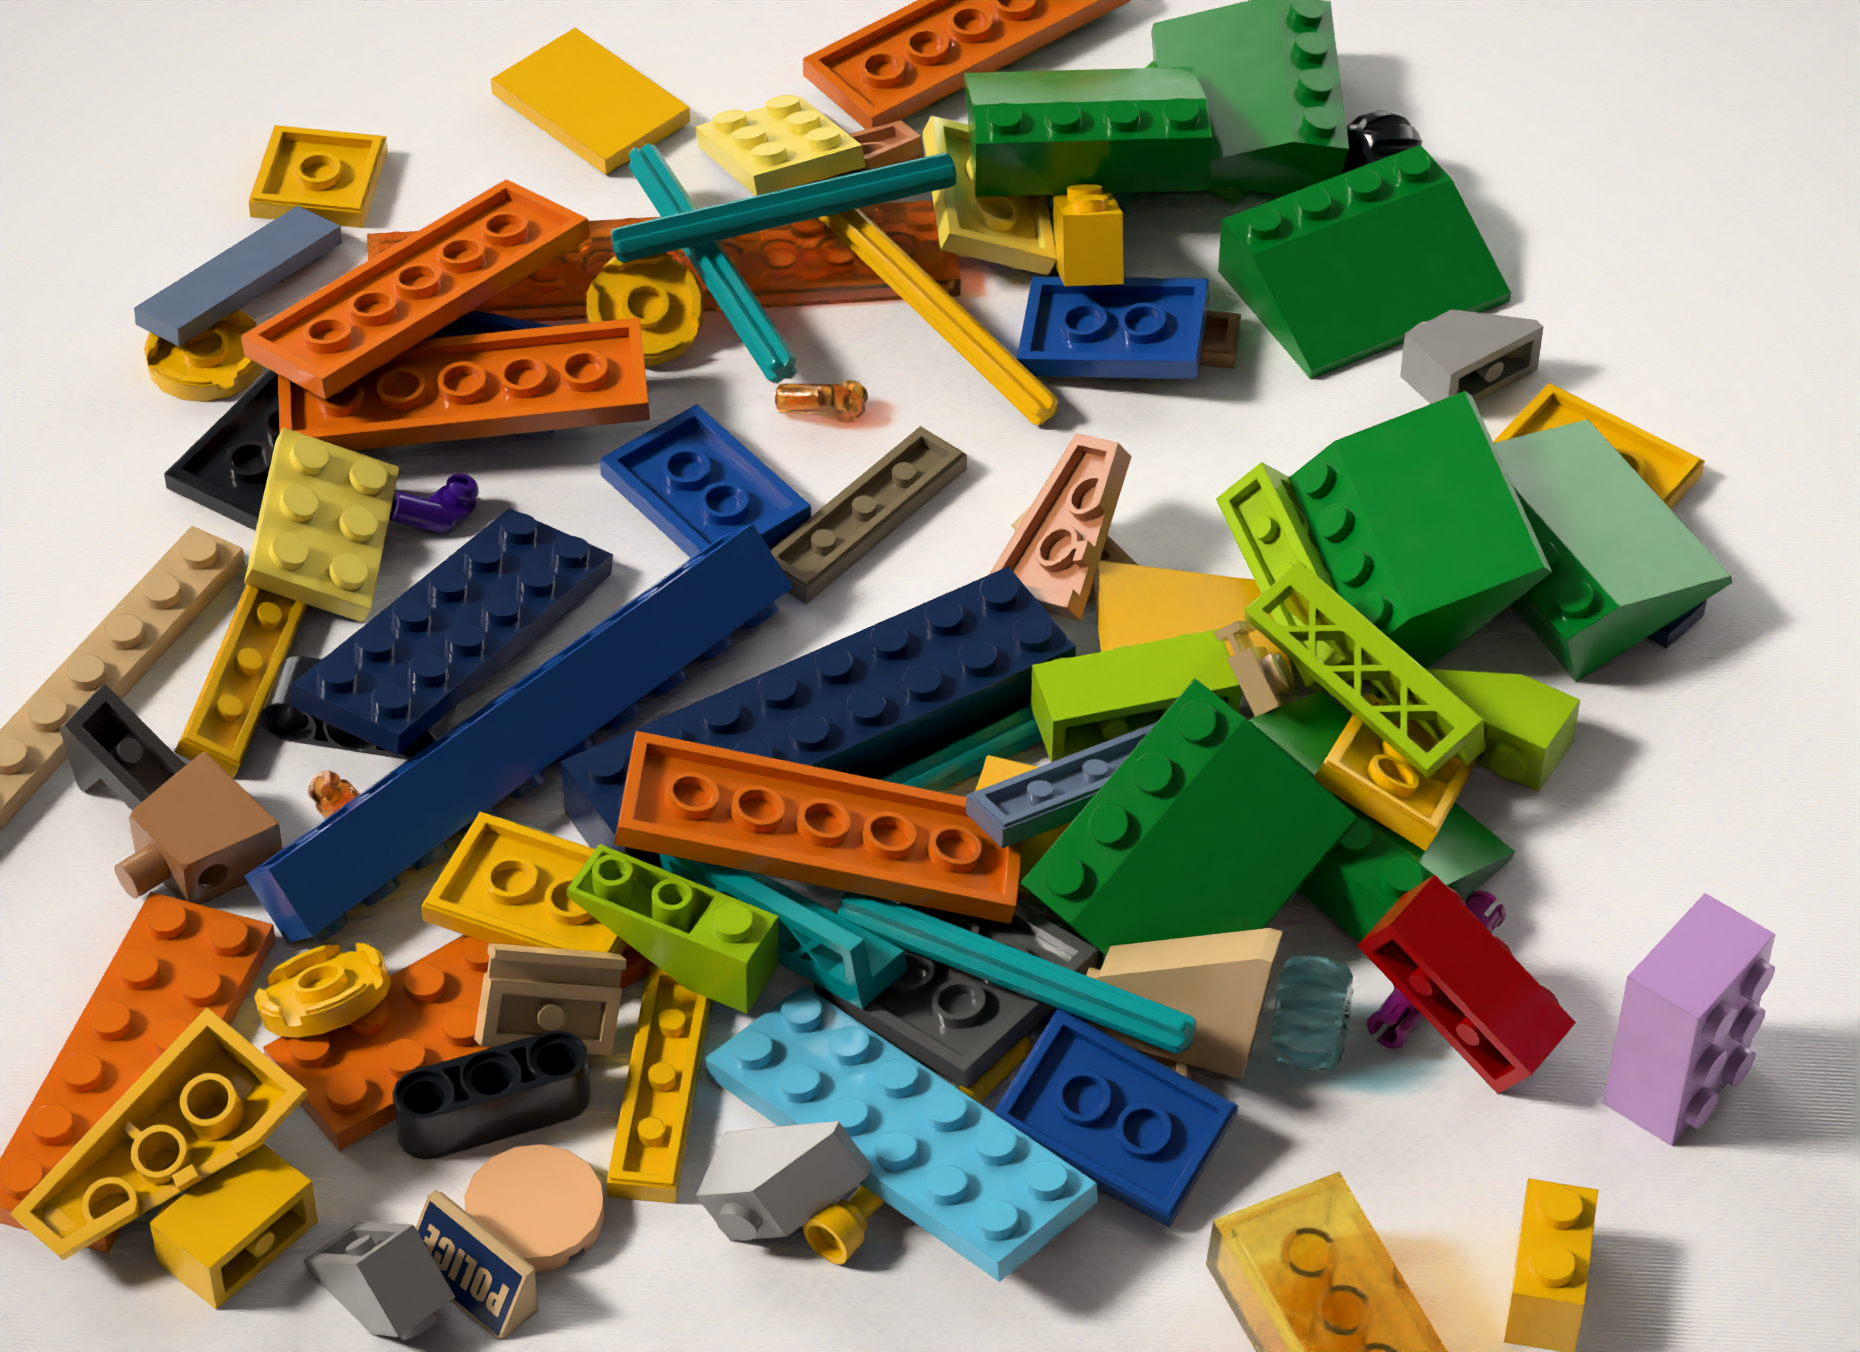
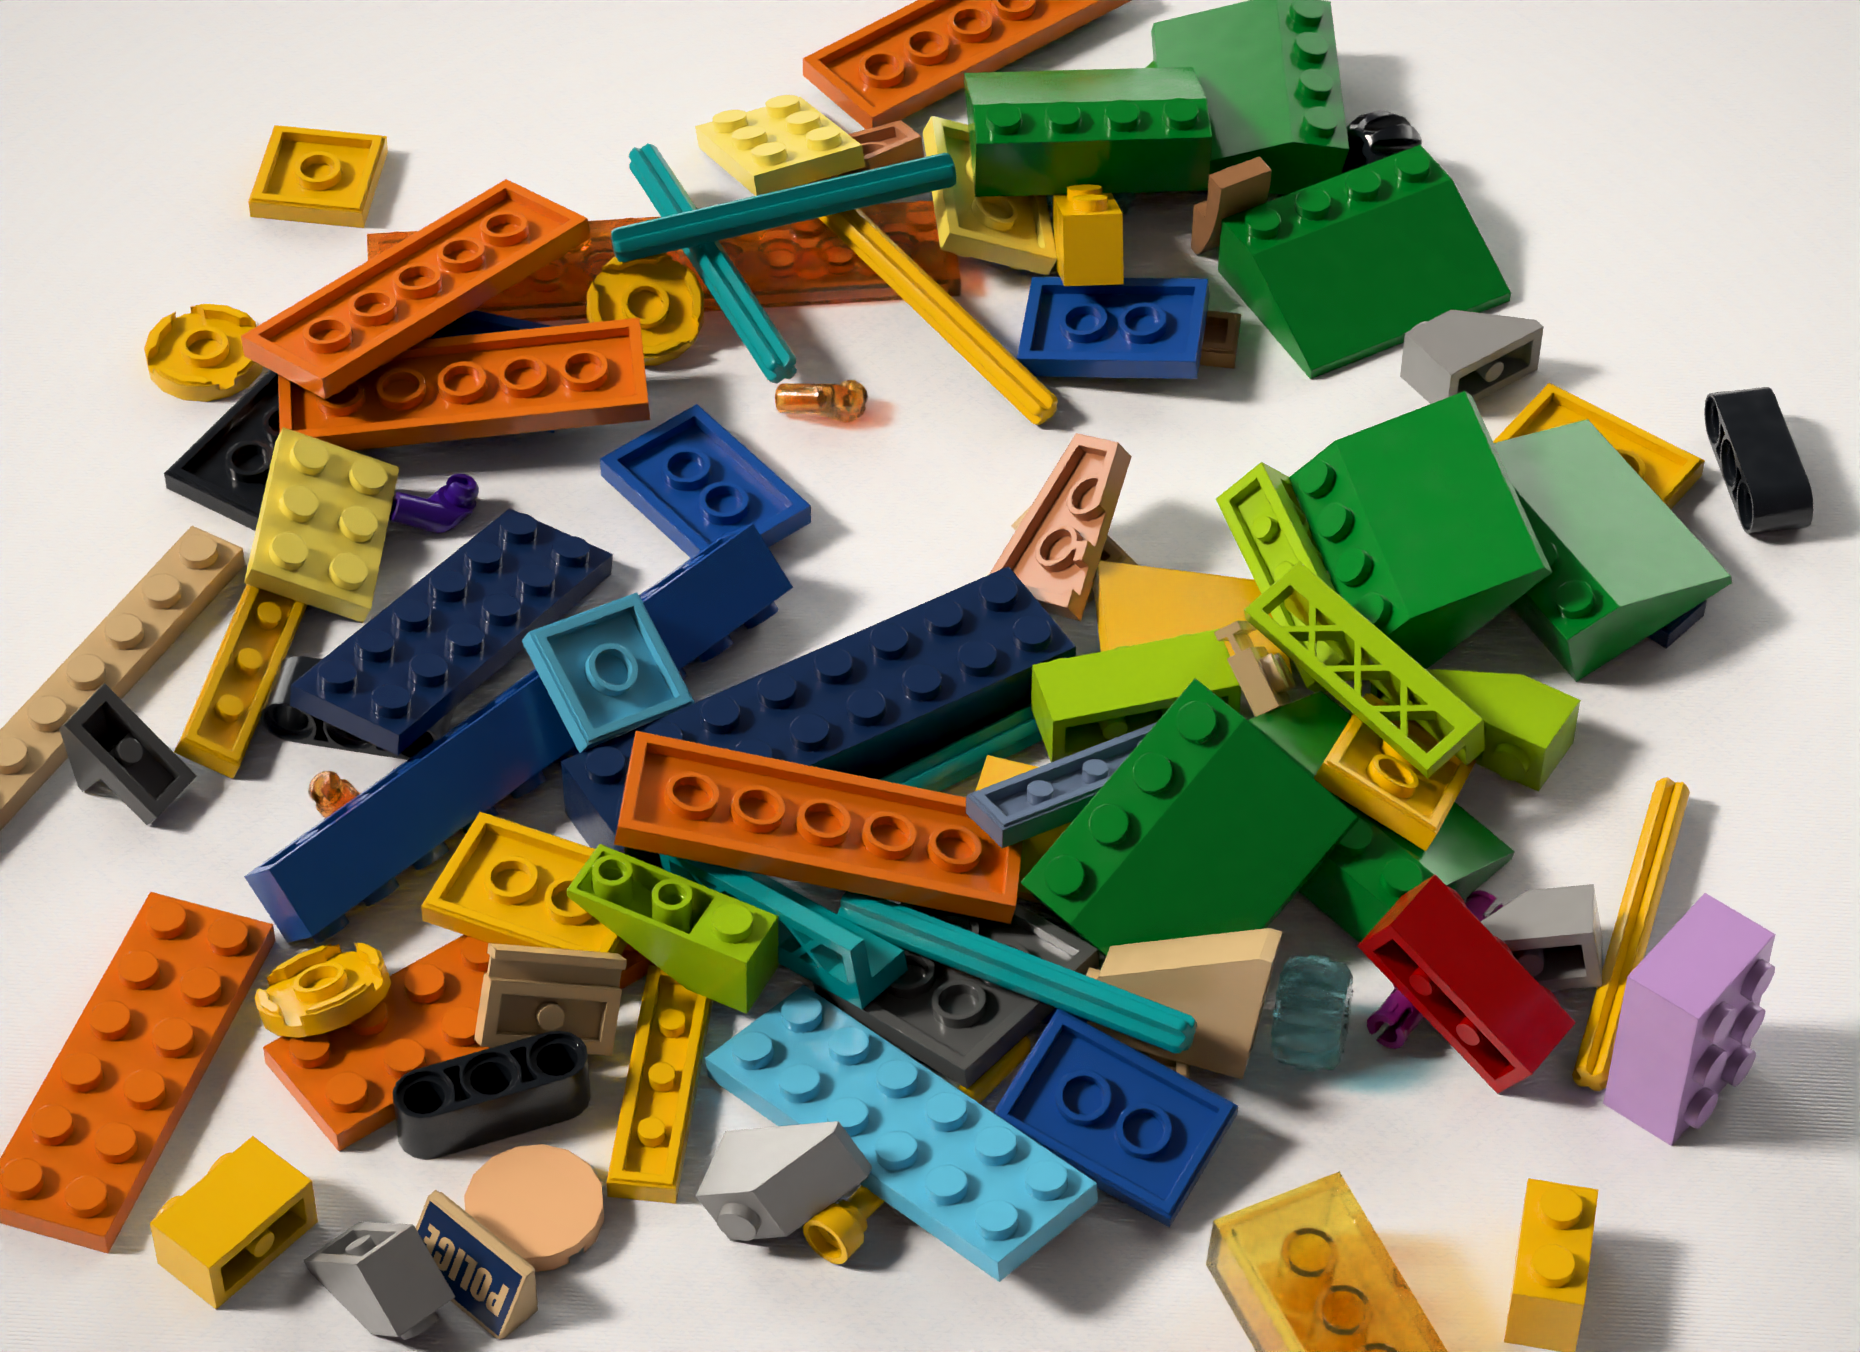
(173, 1127): yellow wedge -> none
(197, 835): medium nougat torso -> none
(237, 275): sand blue tile -> none
(590, 100): yellow tile -> none
(607, 671): none -> medium azure plate
(867, 512): dark tan tile -> none
(1229, 193): none -> medium nougat slope
(1554, 935): none -> light grey slope
(1631, 929): none -> yellow axle
(1758, 460): none -> black beam

